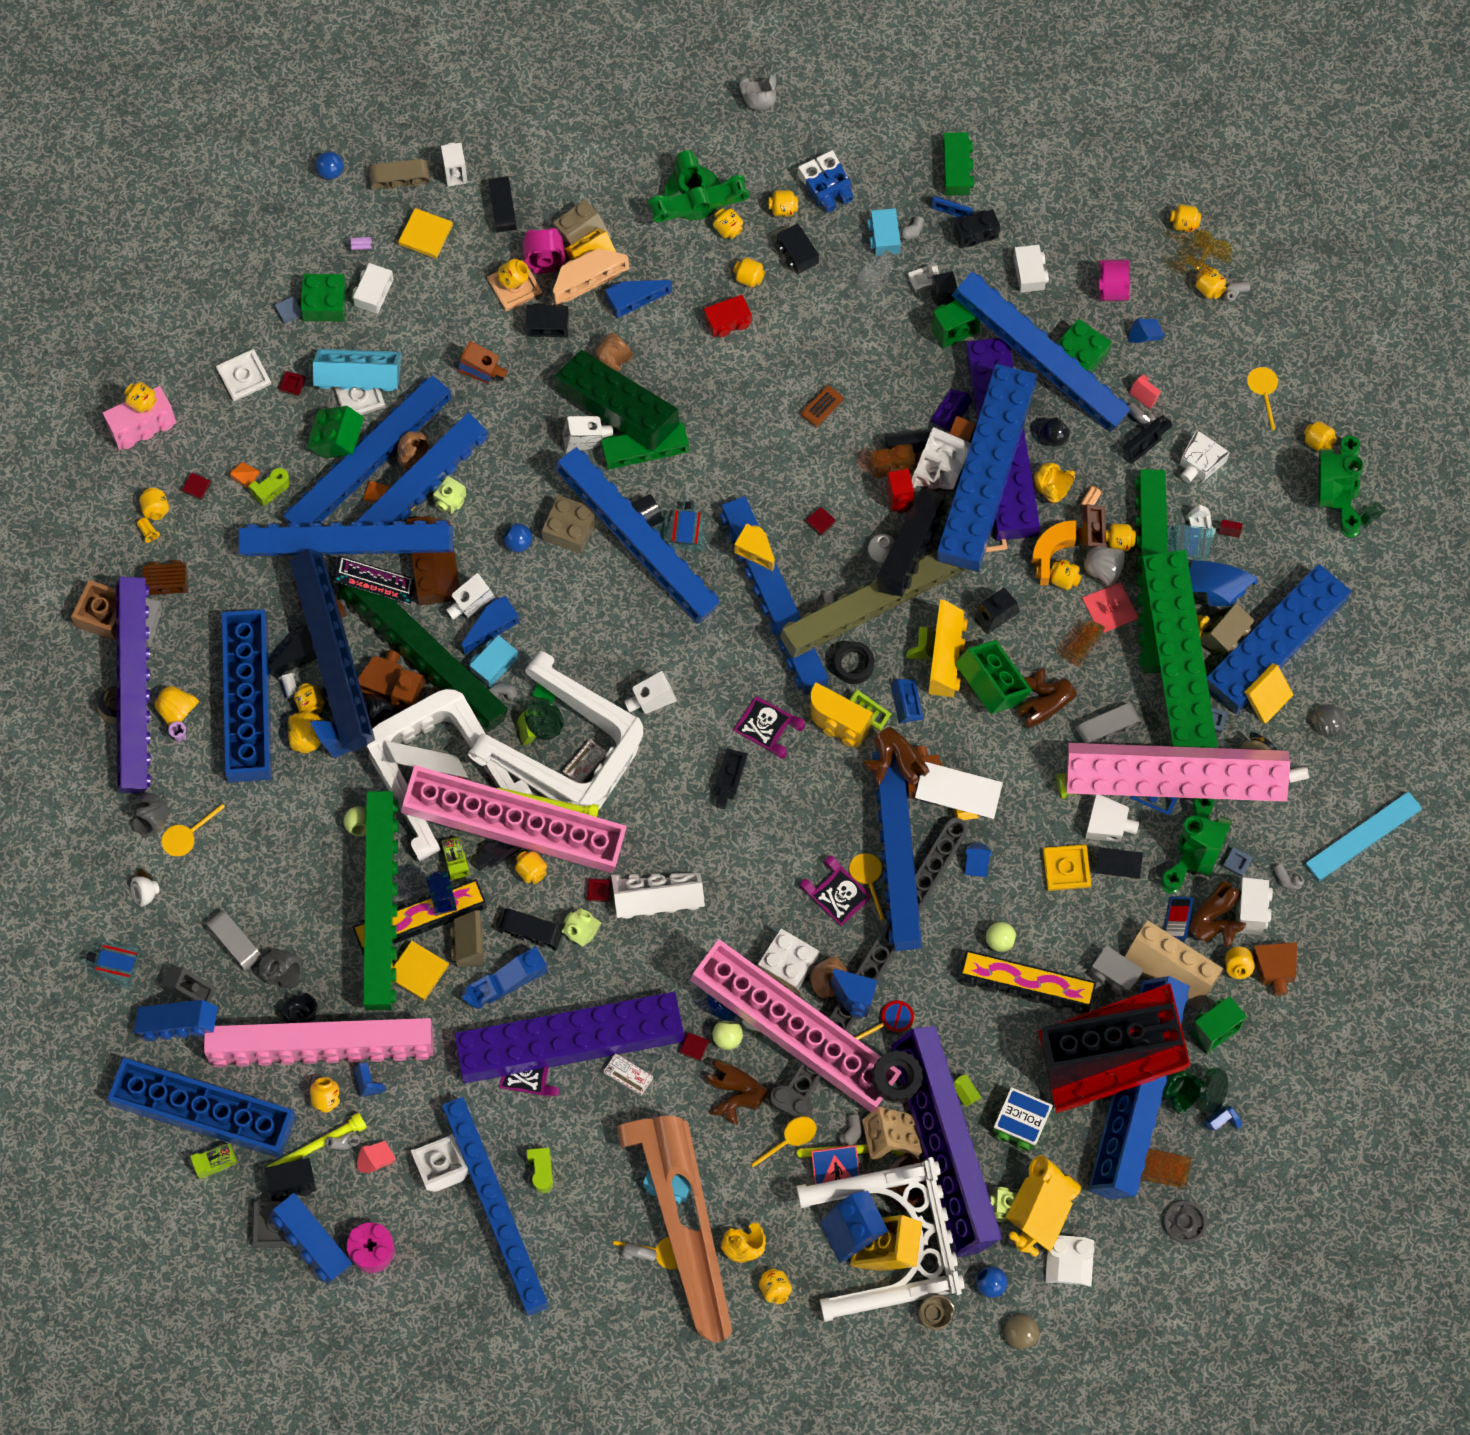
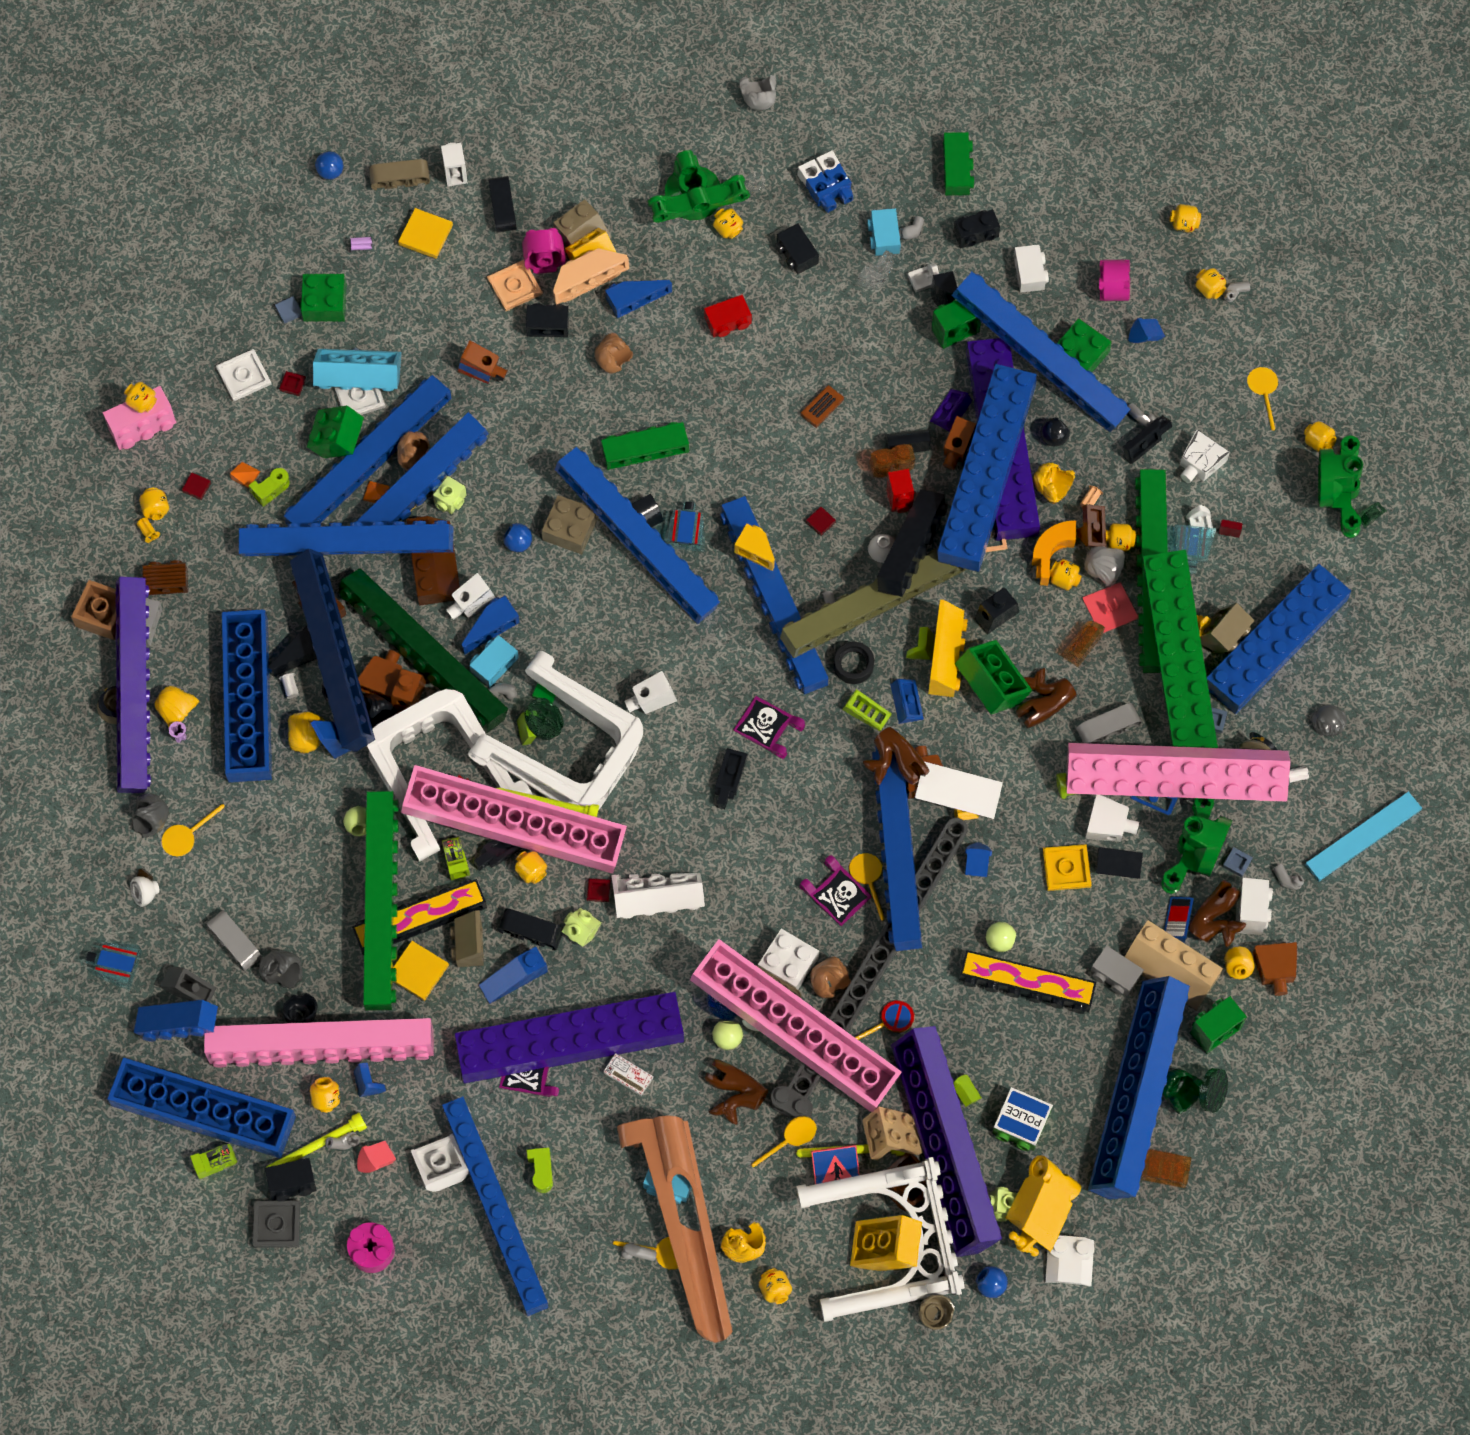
(309, 699): yellow head -> none
(310, 1239): blue brick -> none
(372, 288): white brick -> none
(374, 579): black sticker -> none
(426, 758): white sticker -> none
(441, 893): clear blue brick -> none
(481, 991): blue tile -> none
(513, 273): yellow head -> none
(584, 432): white torso -> none
(585, 762): tile -> none
(617, 400): dark green brick -> none
(694, 1047): dark red tile -> none
(749, 272): yellow head -> none
(783, 203): yellow head -> none
(839, 716): yellow brick -> none
(853, 992): blue slope -> none
(853, 1133): light grey arm -> none
(853, 1225): blue slope -> none
(901, 1059): black tyre -> none
(941, 461): white slope -> none
(951, 207): blue slope -> none
(1021, 1332): dark tan hair -> none
(1113, 1048): piece -> none
(1145, 391): coral tile -> none
(1185, 1222): flat silver wheel -> none
(1218, 248): clear yellow plate -> none
(1220, 582): blue slope -> none
(1221, 1116): blue tile -> none
(1269, 693): yellow tile -> none

